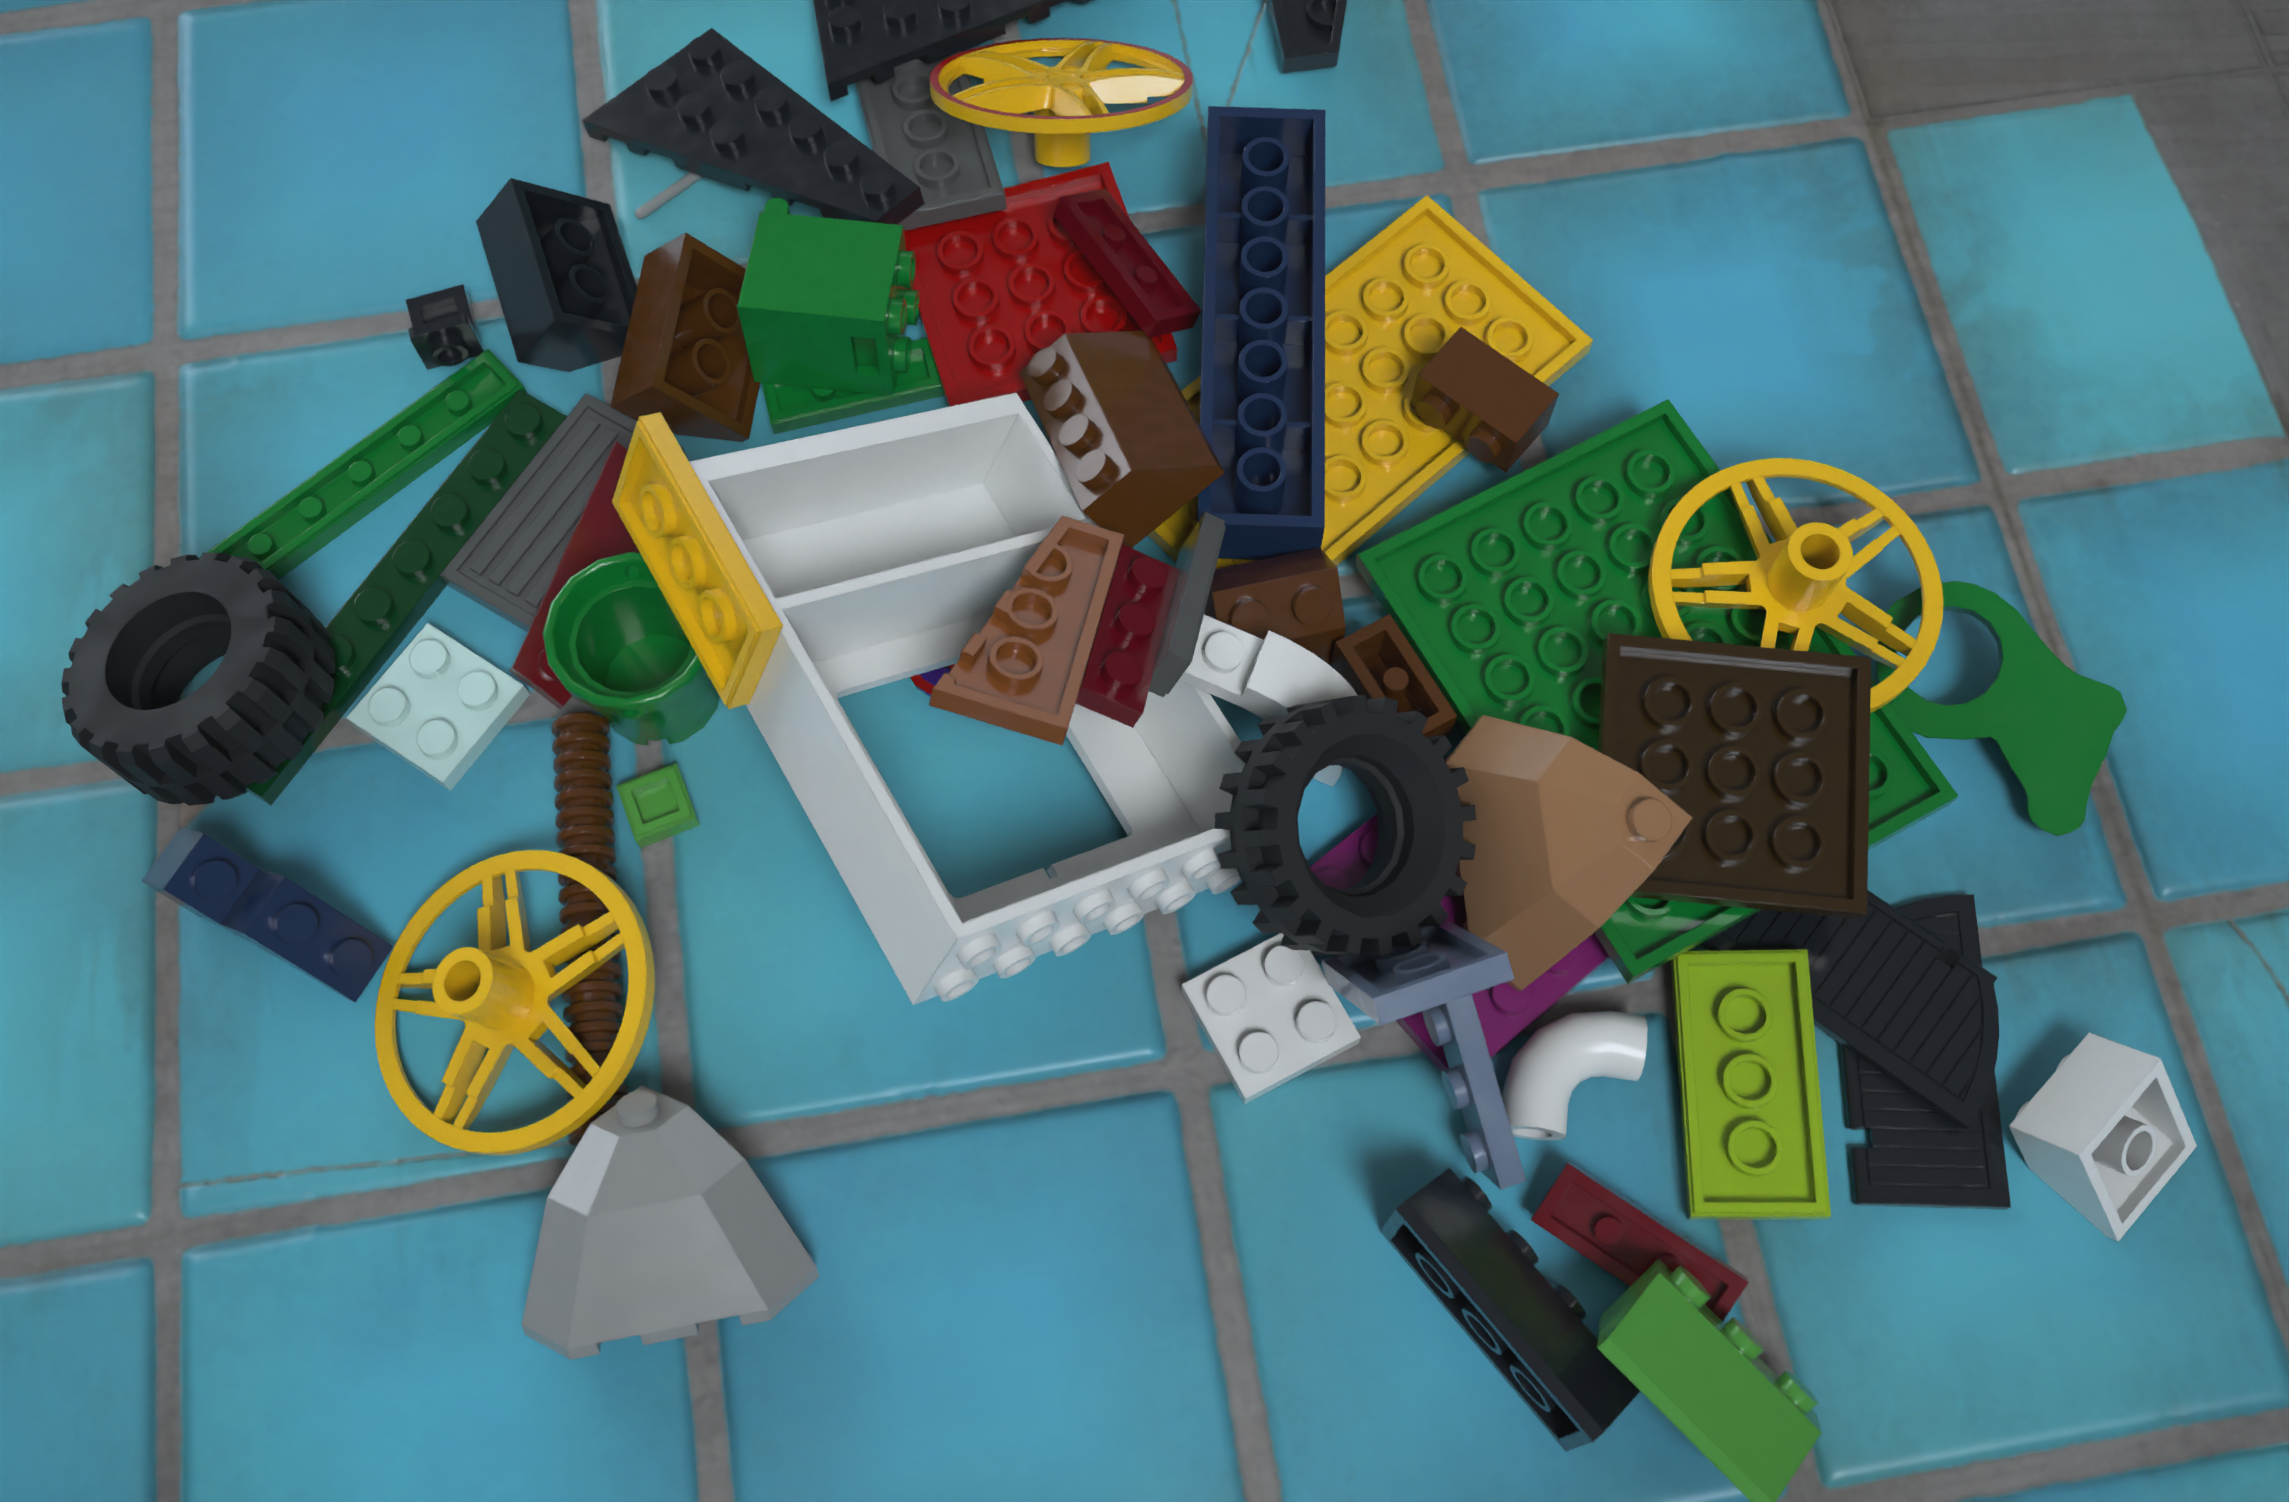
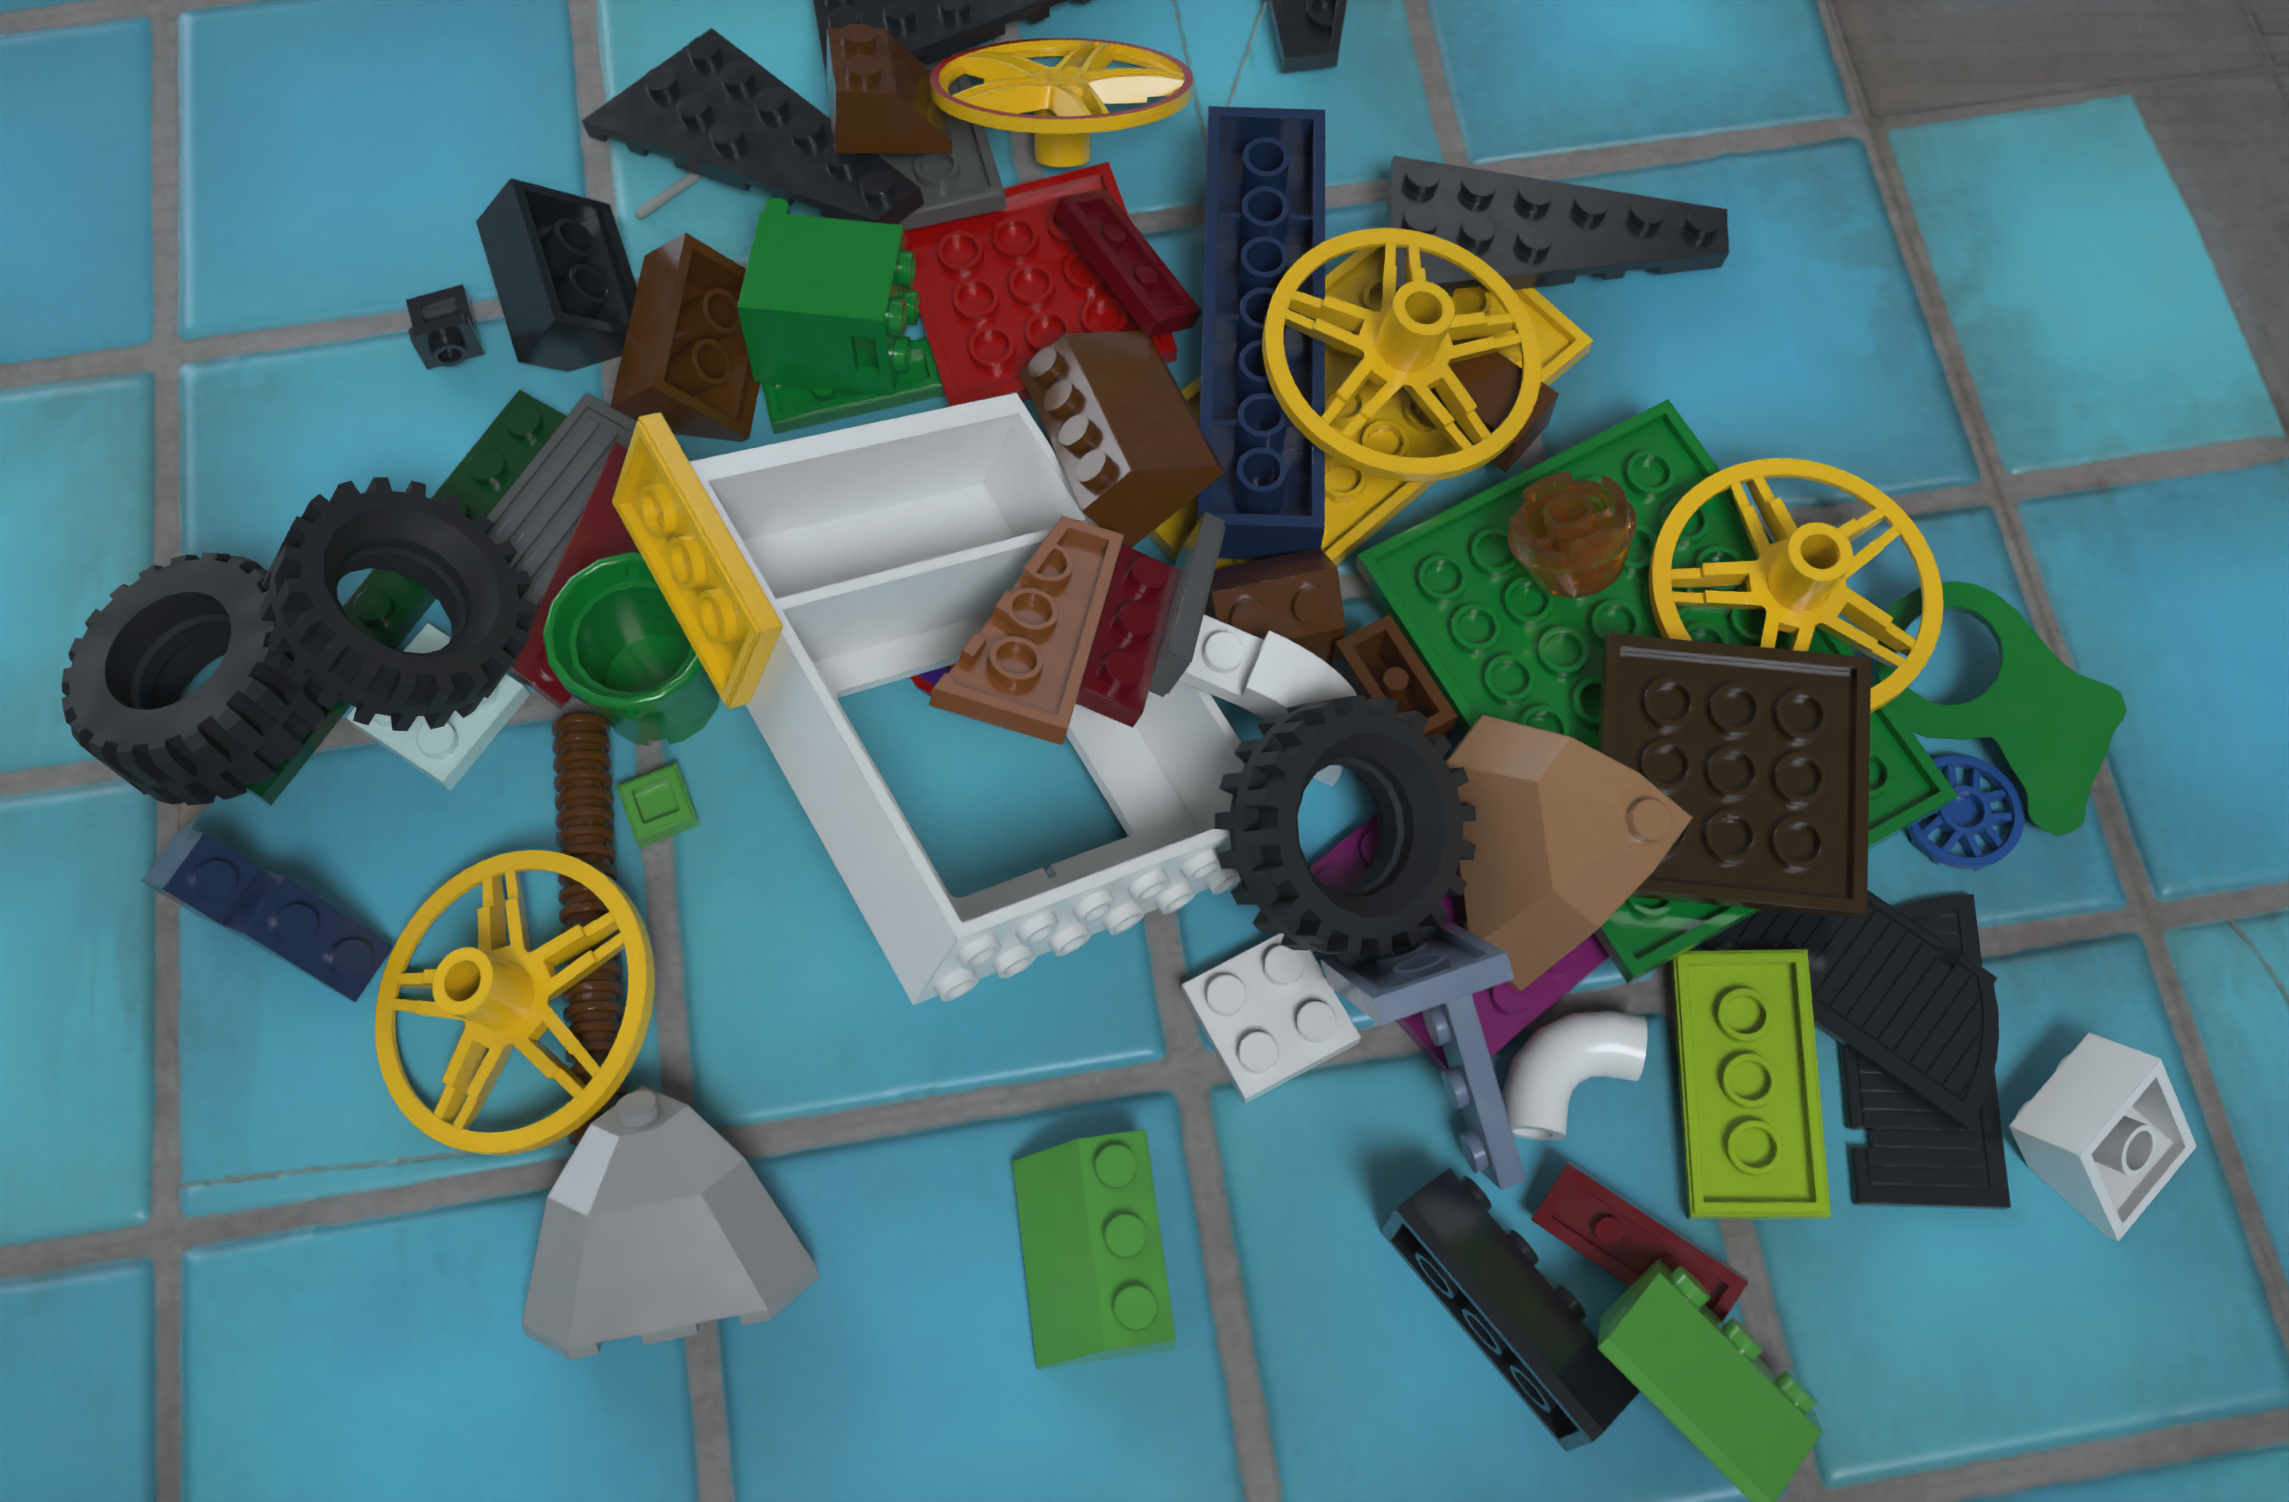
(375, 468): green tile -> none
(425, 544): none -> black tyre
(880, 96): none -> reddish brown slope
(1093, 1251): none -> bright green slope
(1402, 347): none -> yellow wheel
(1546, 229): none -> black wing
(1573, 534): none -> clear orange cone
(1972, 816): none -> blue wheel

